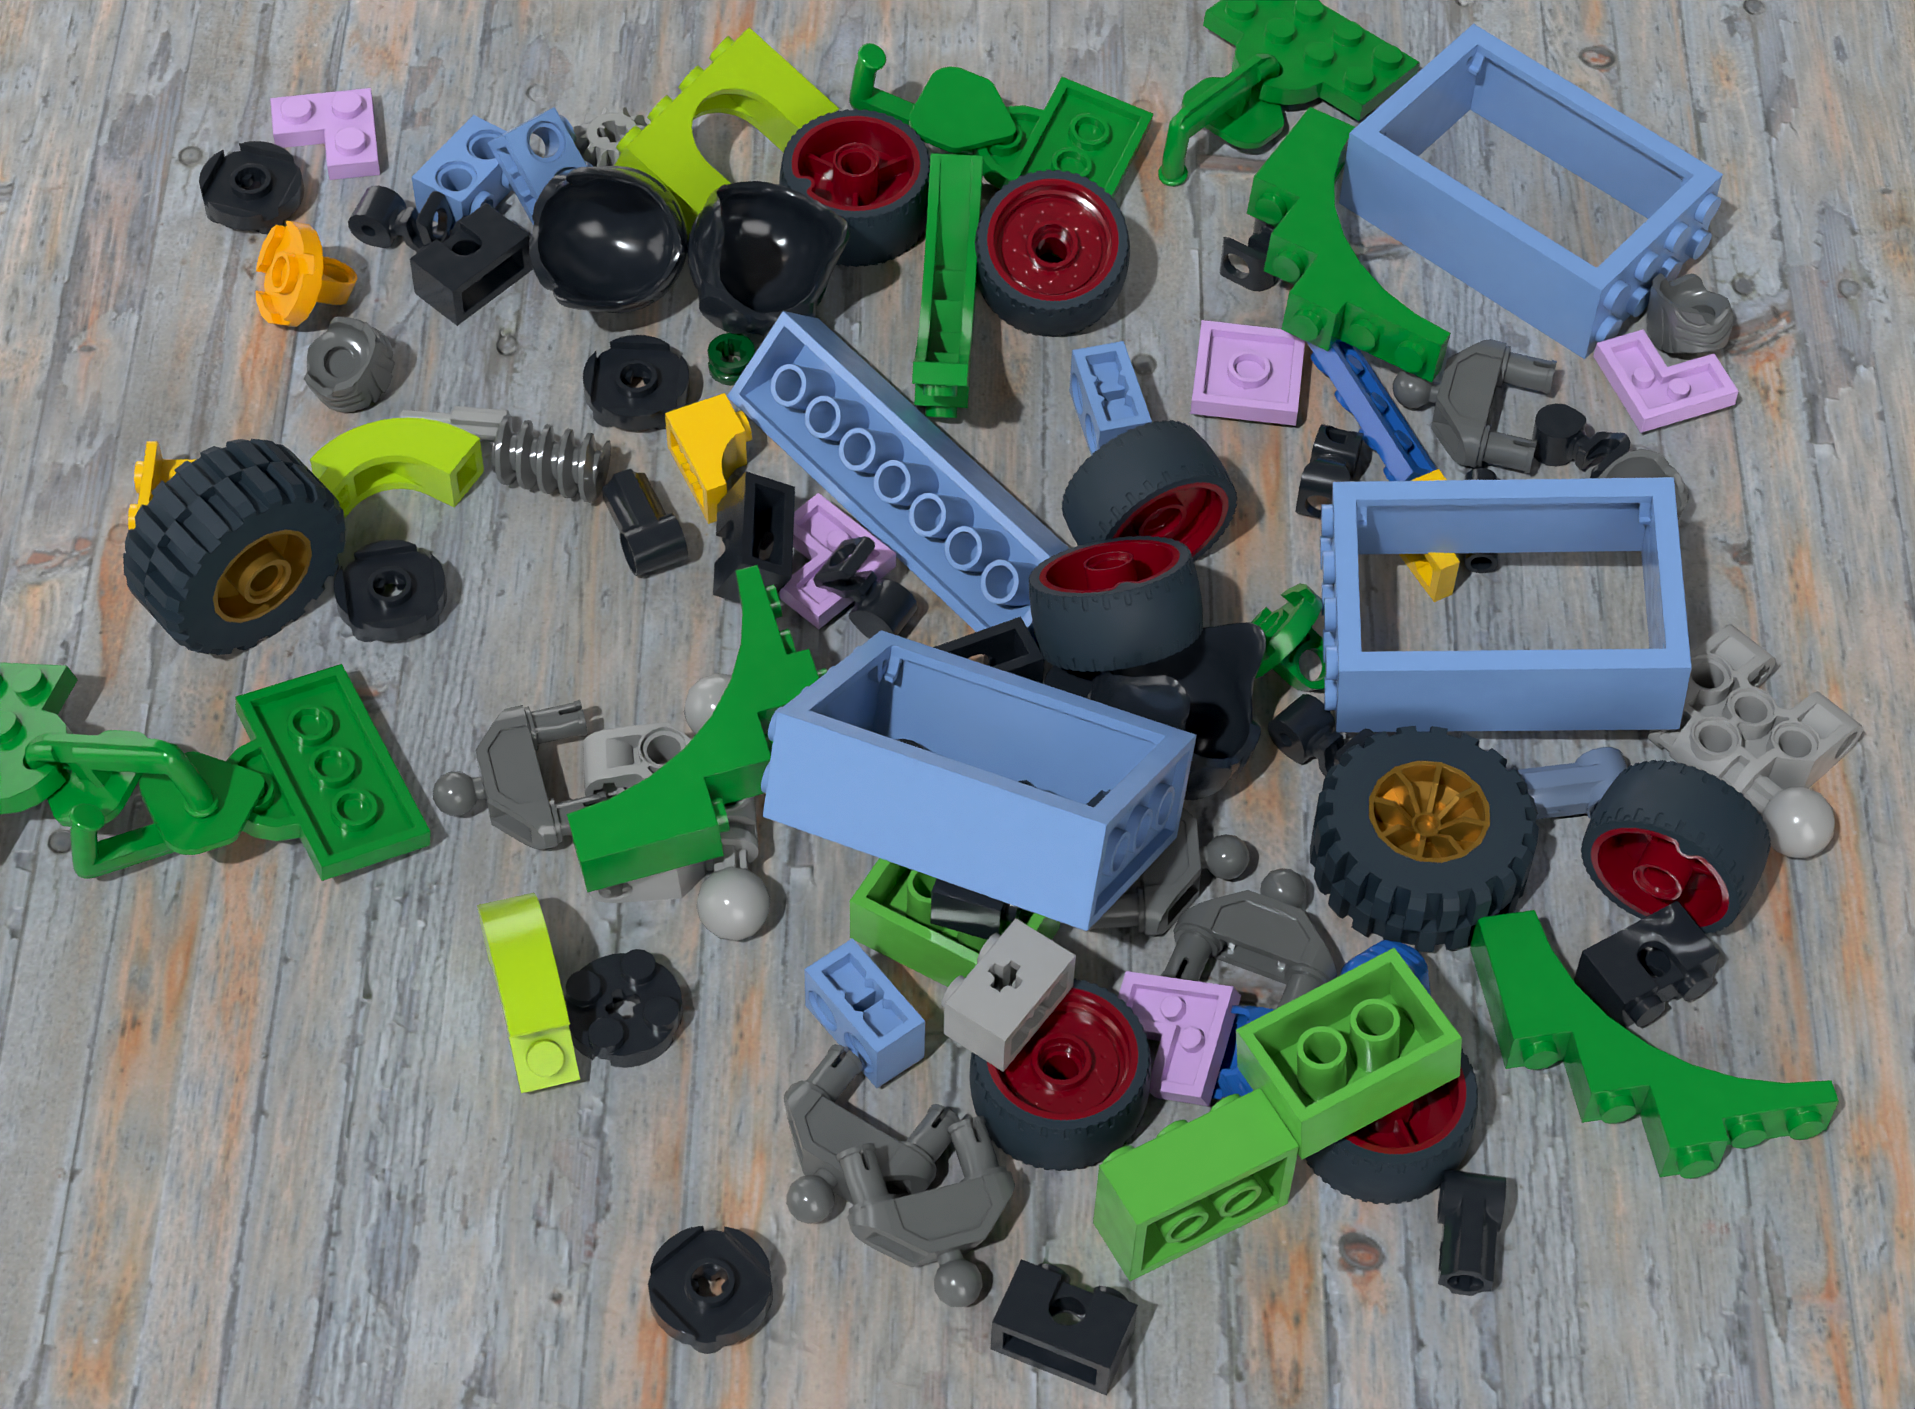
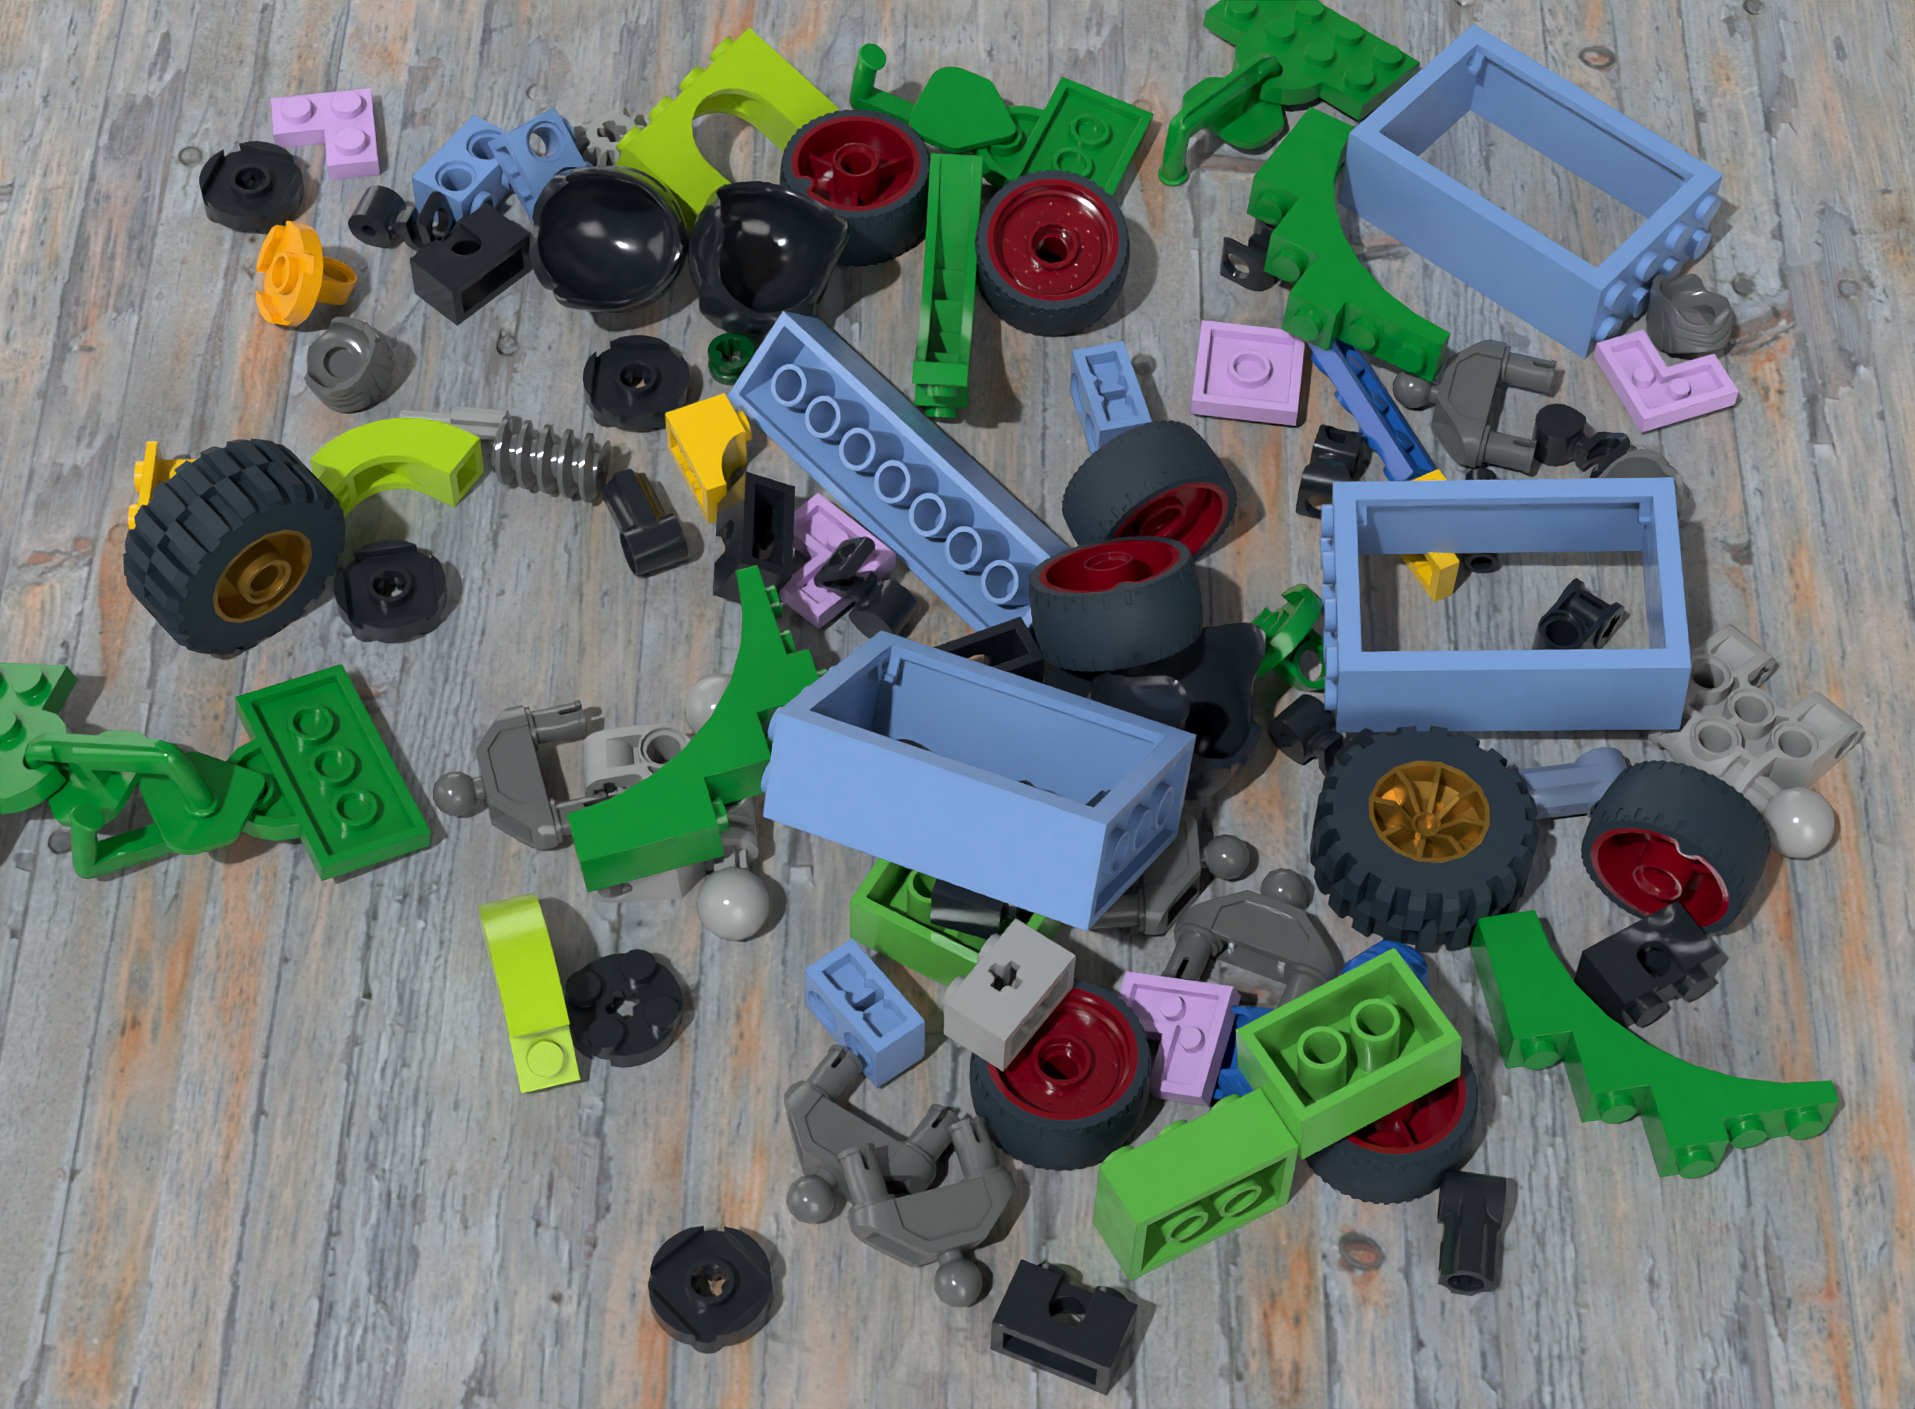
(1577, 621): none -> black piece

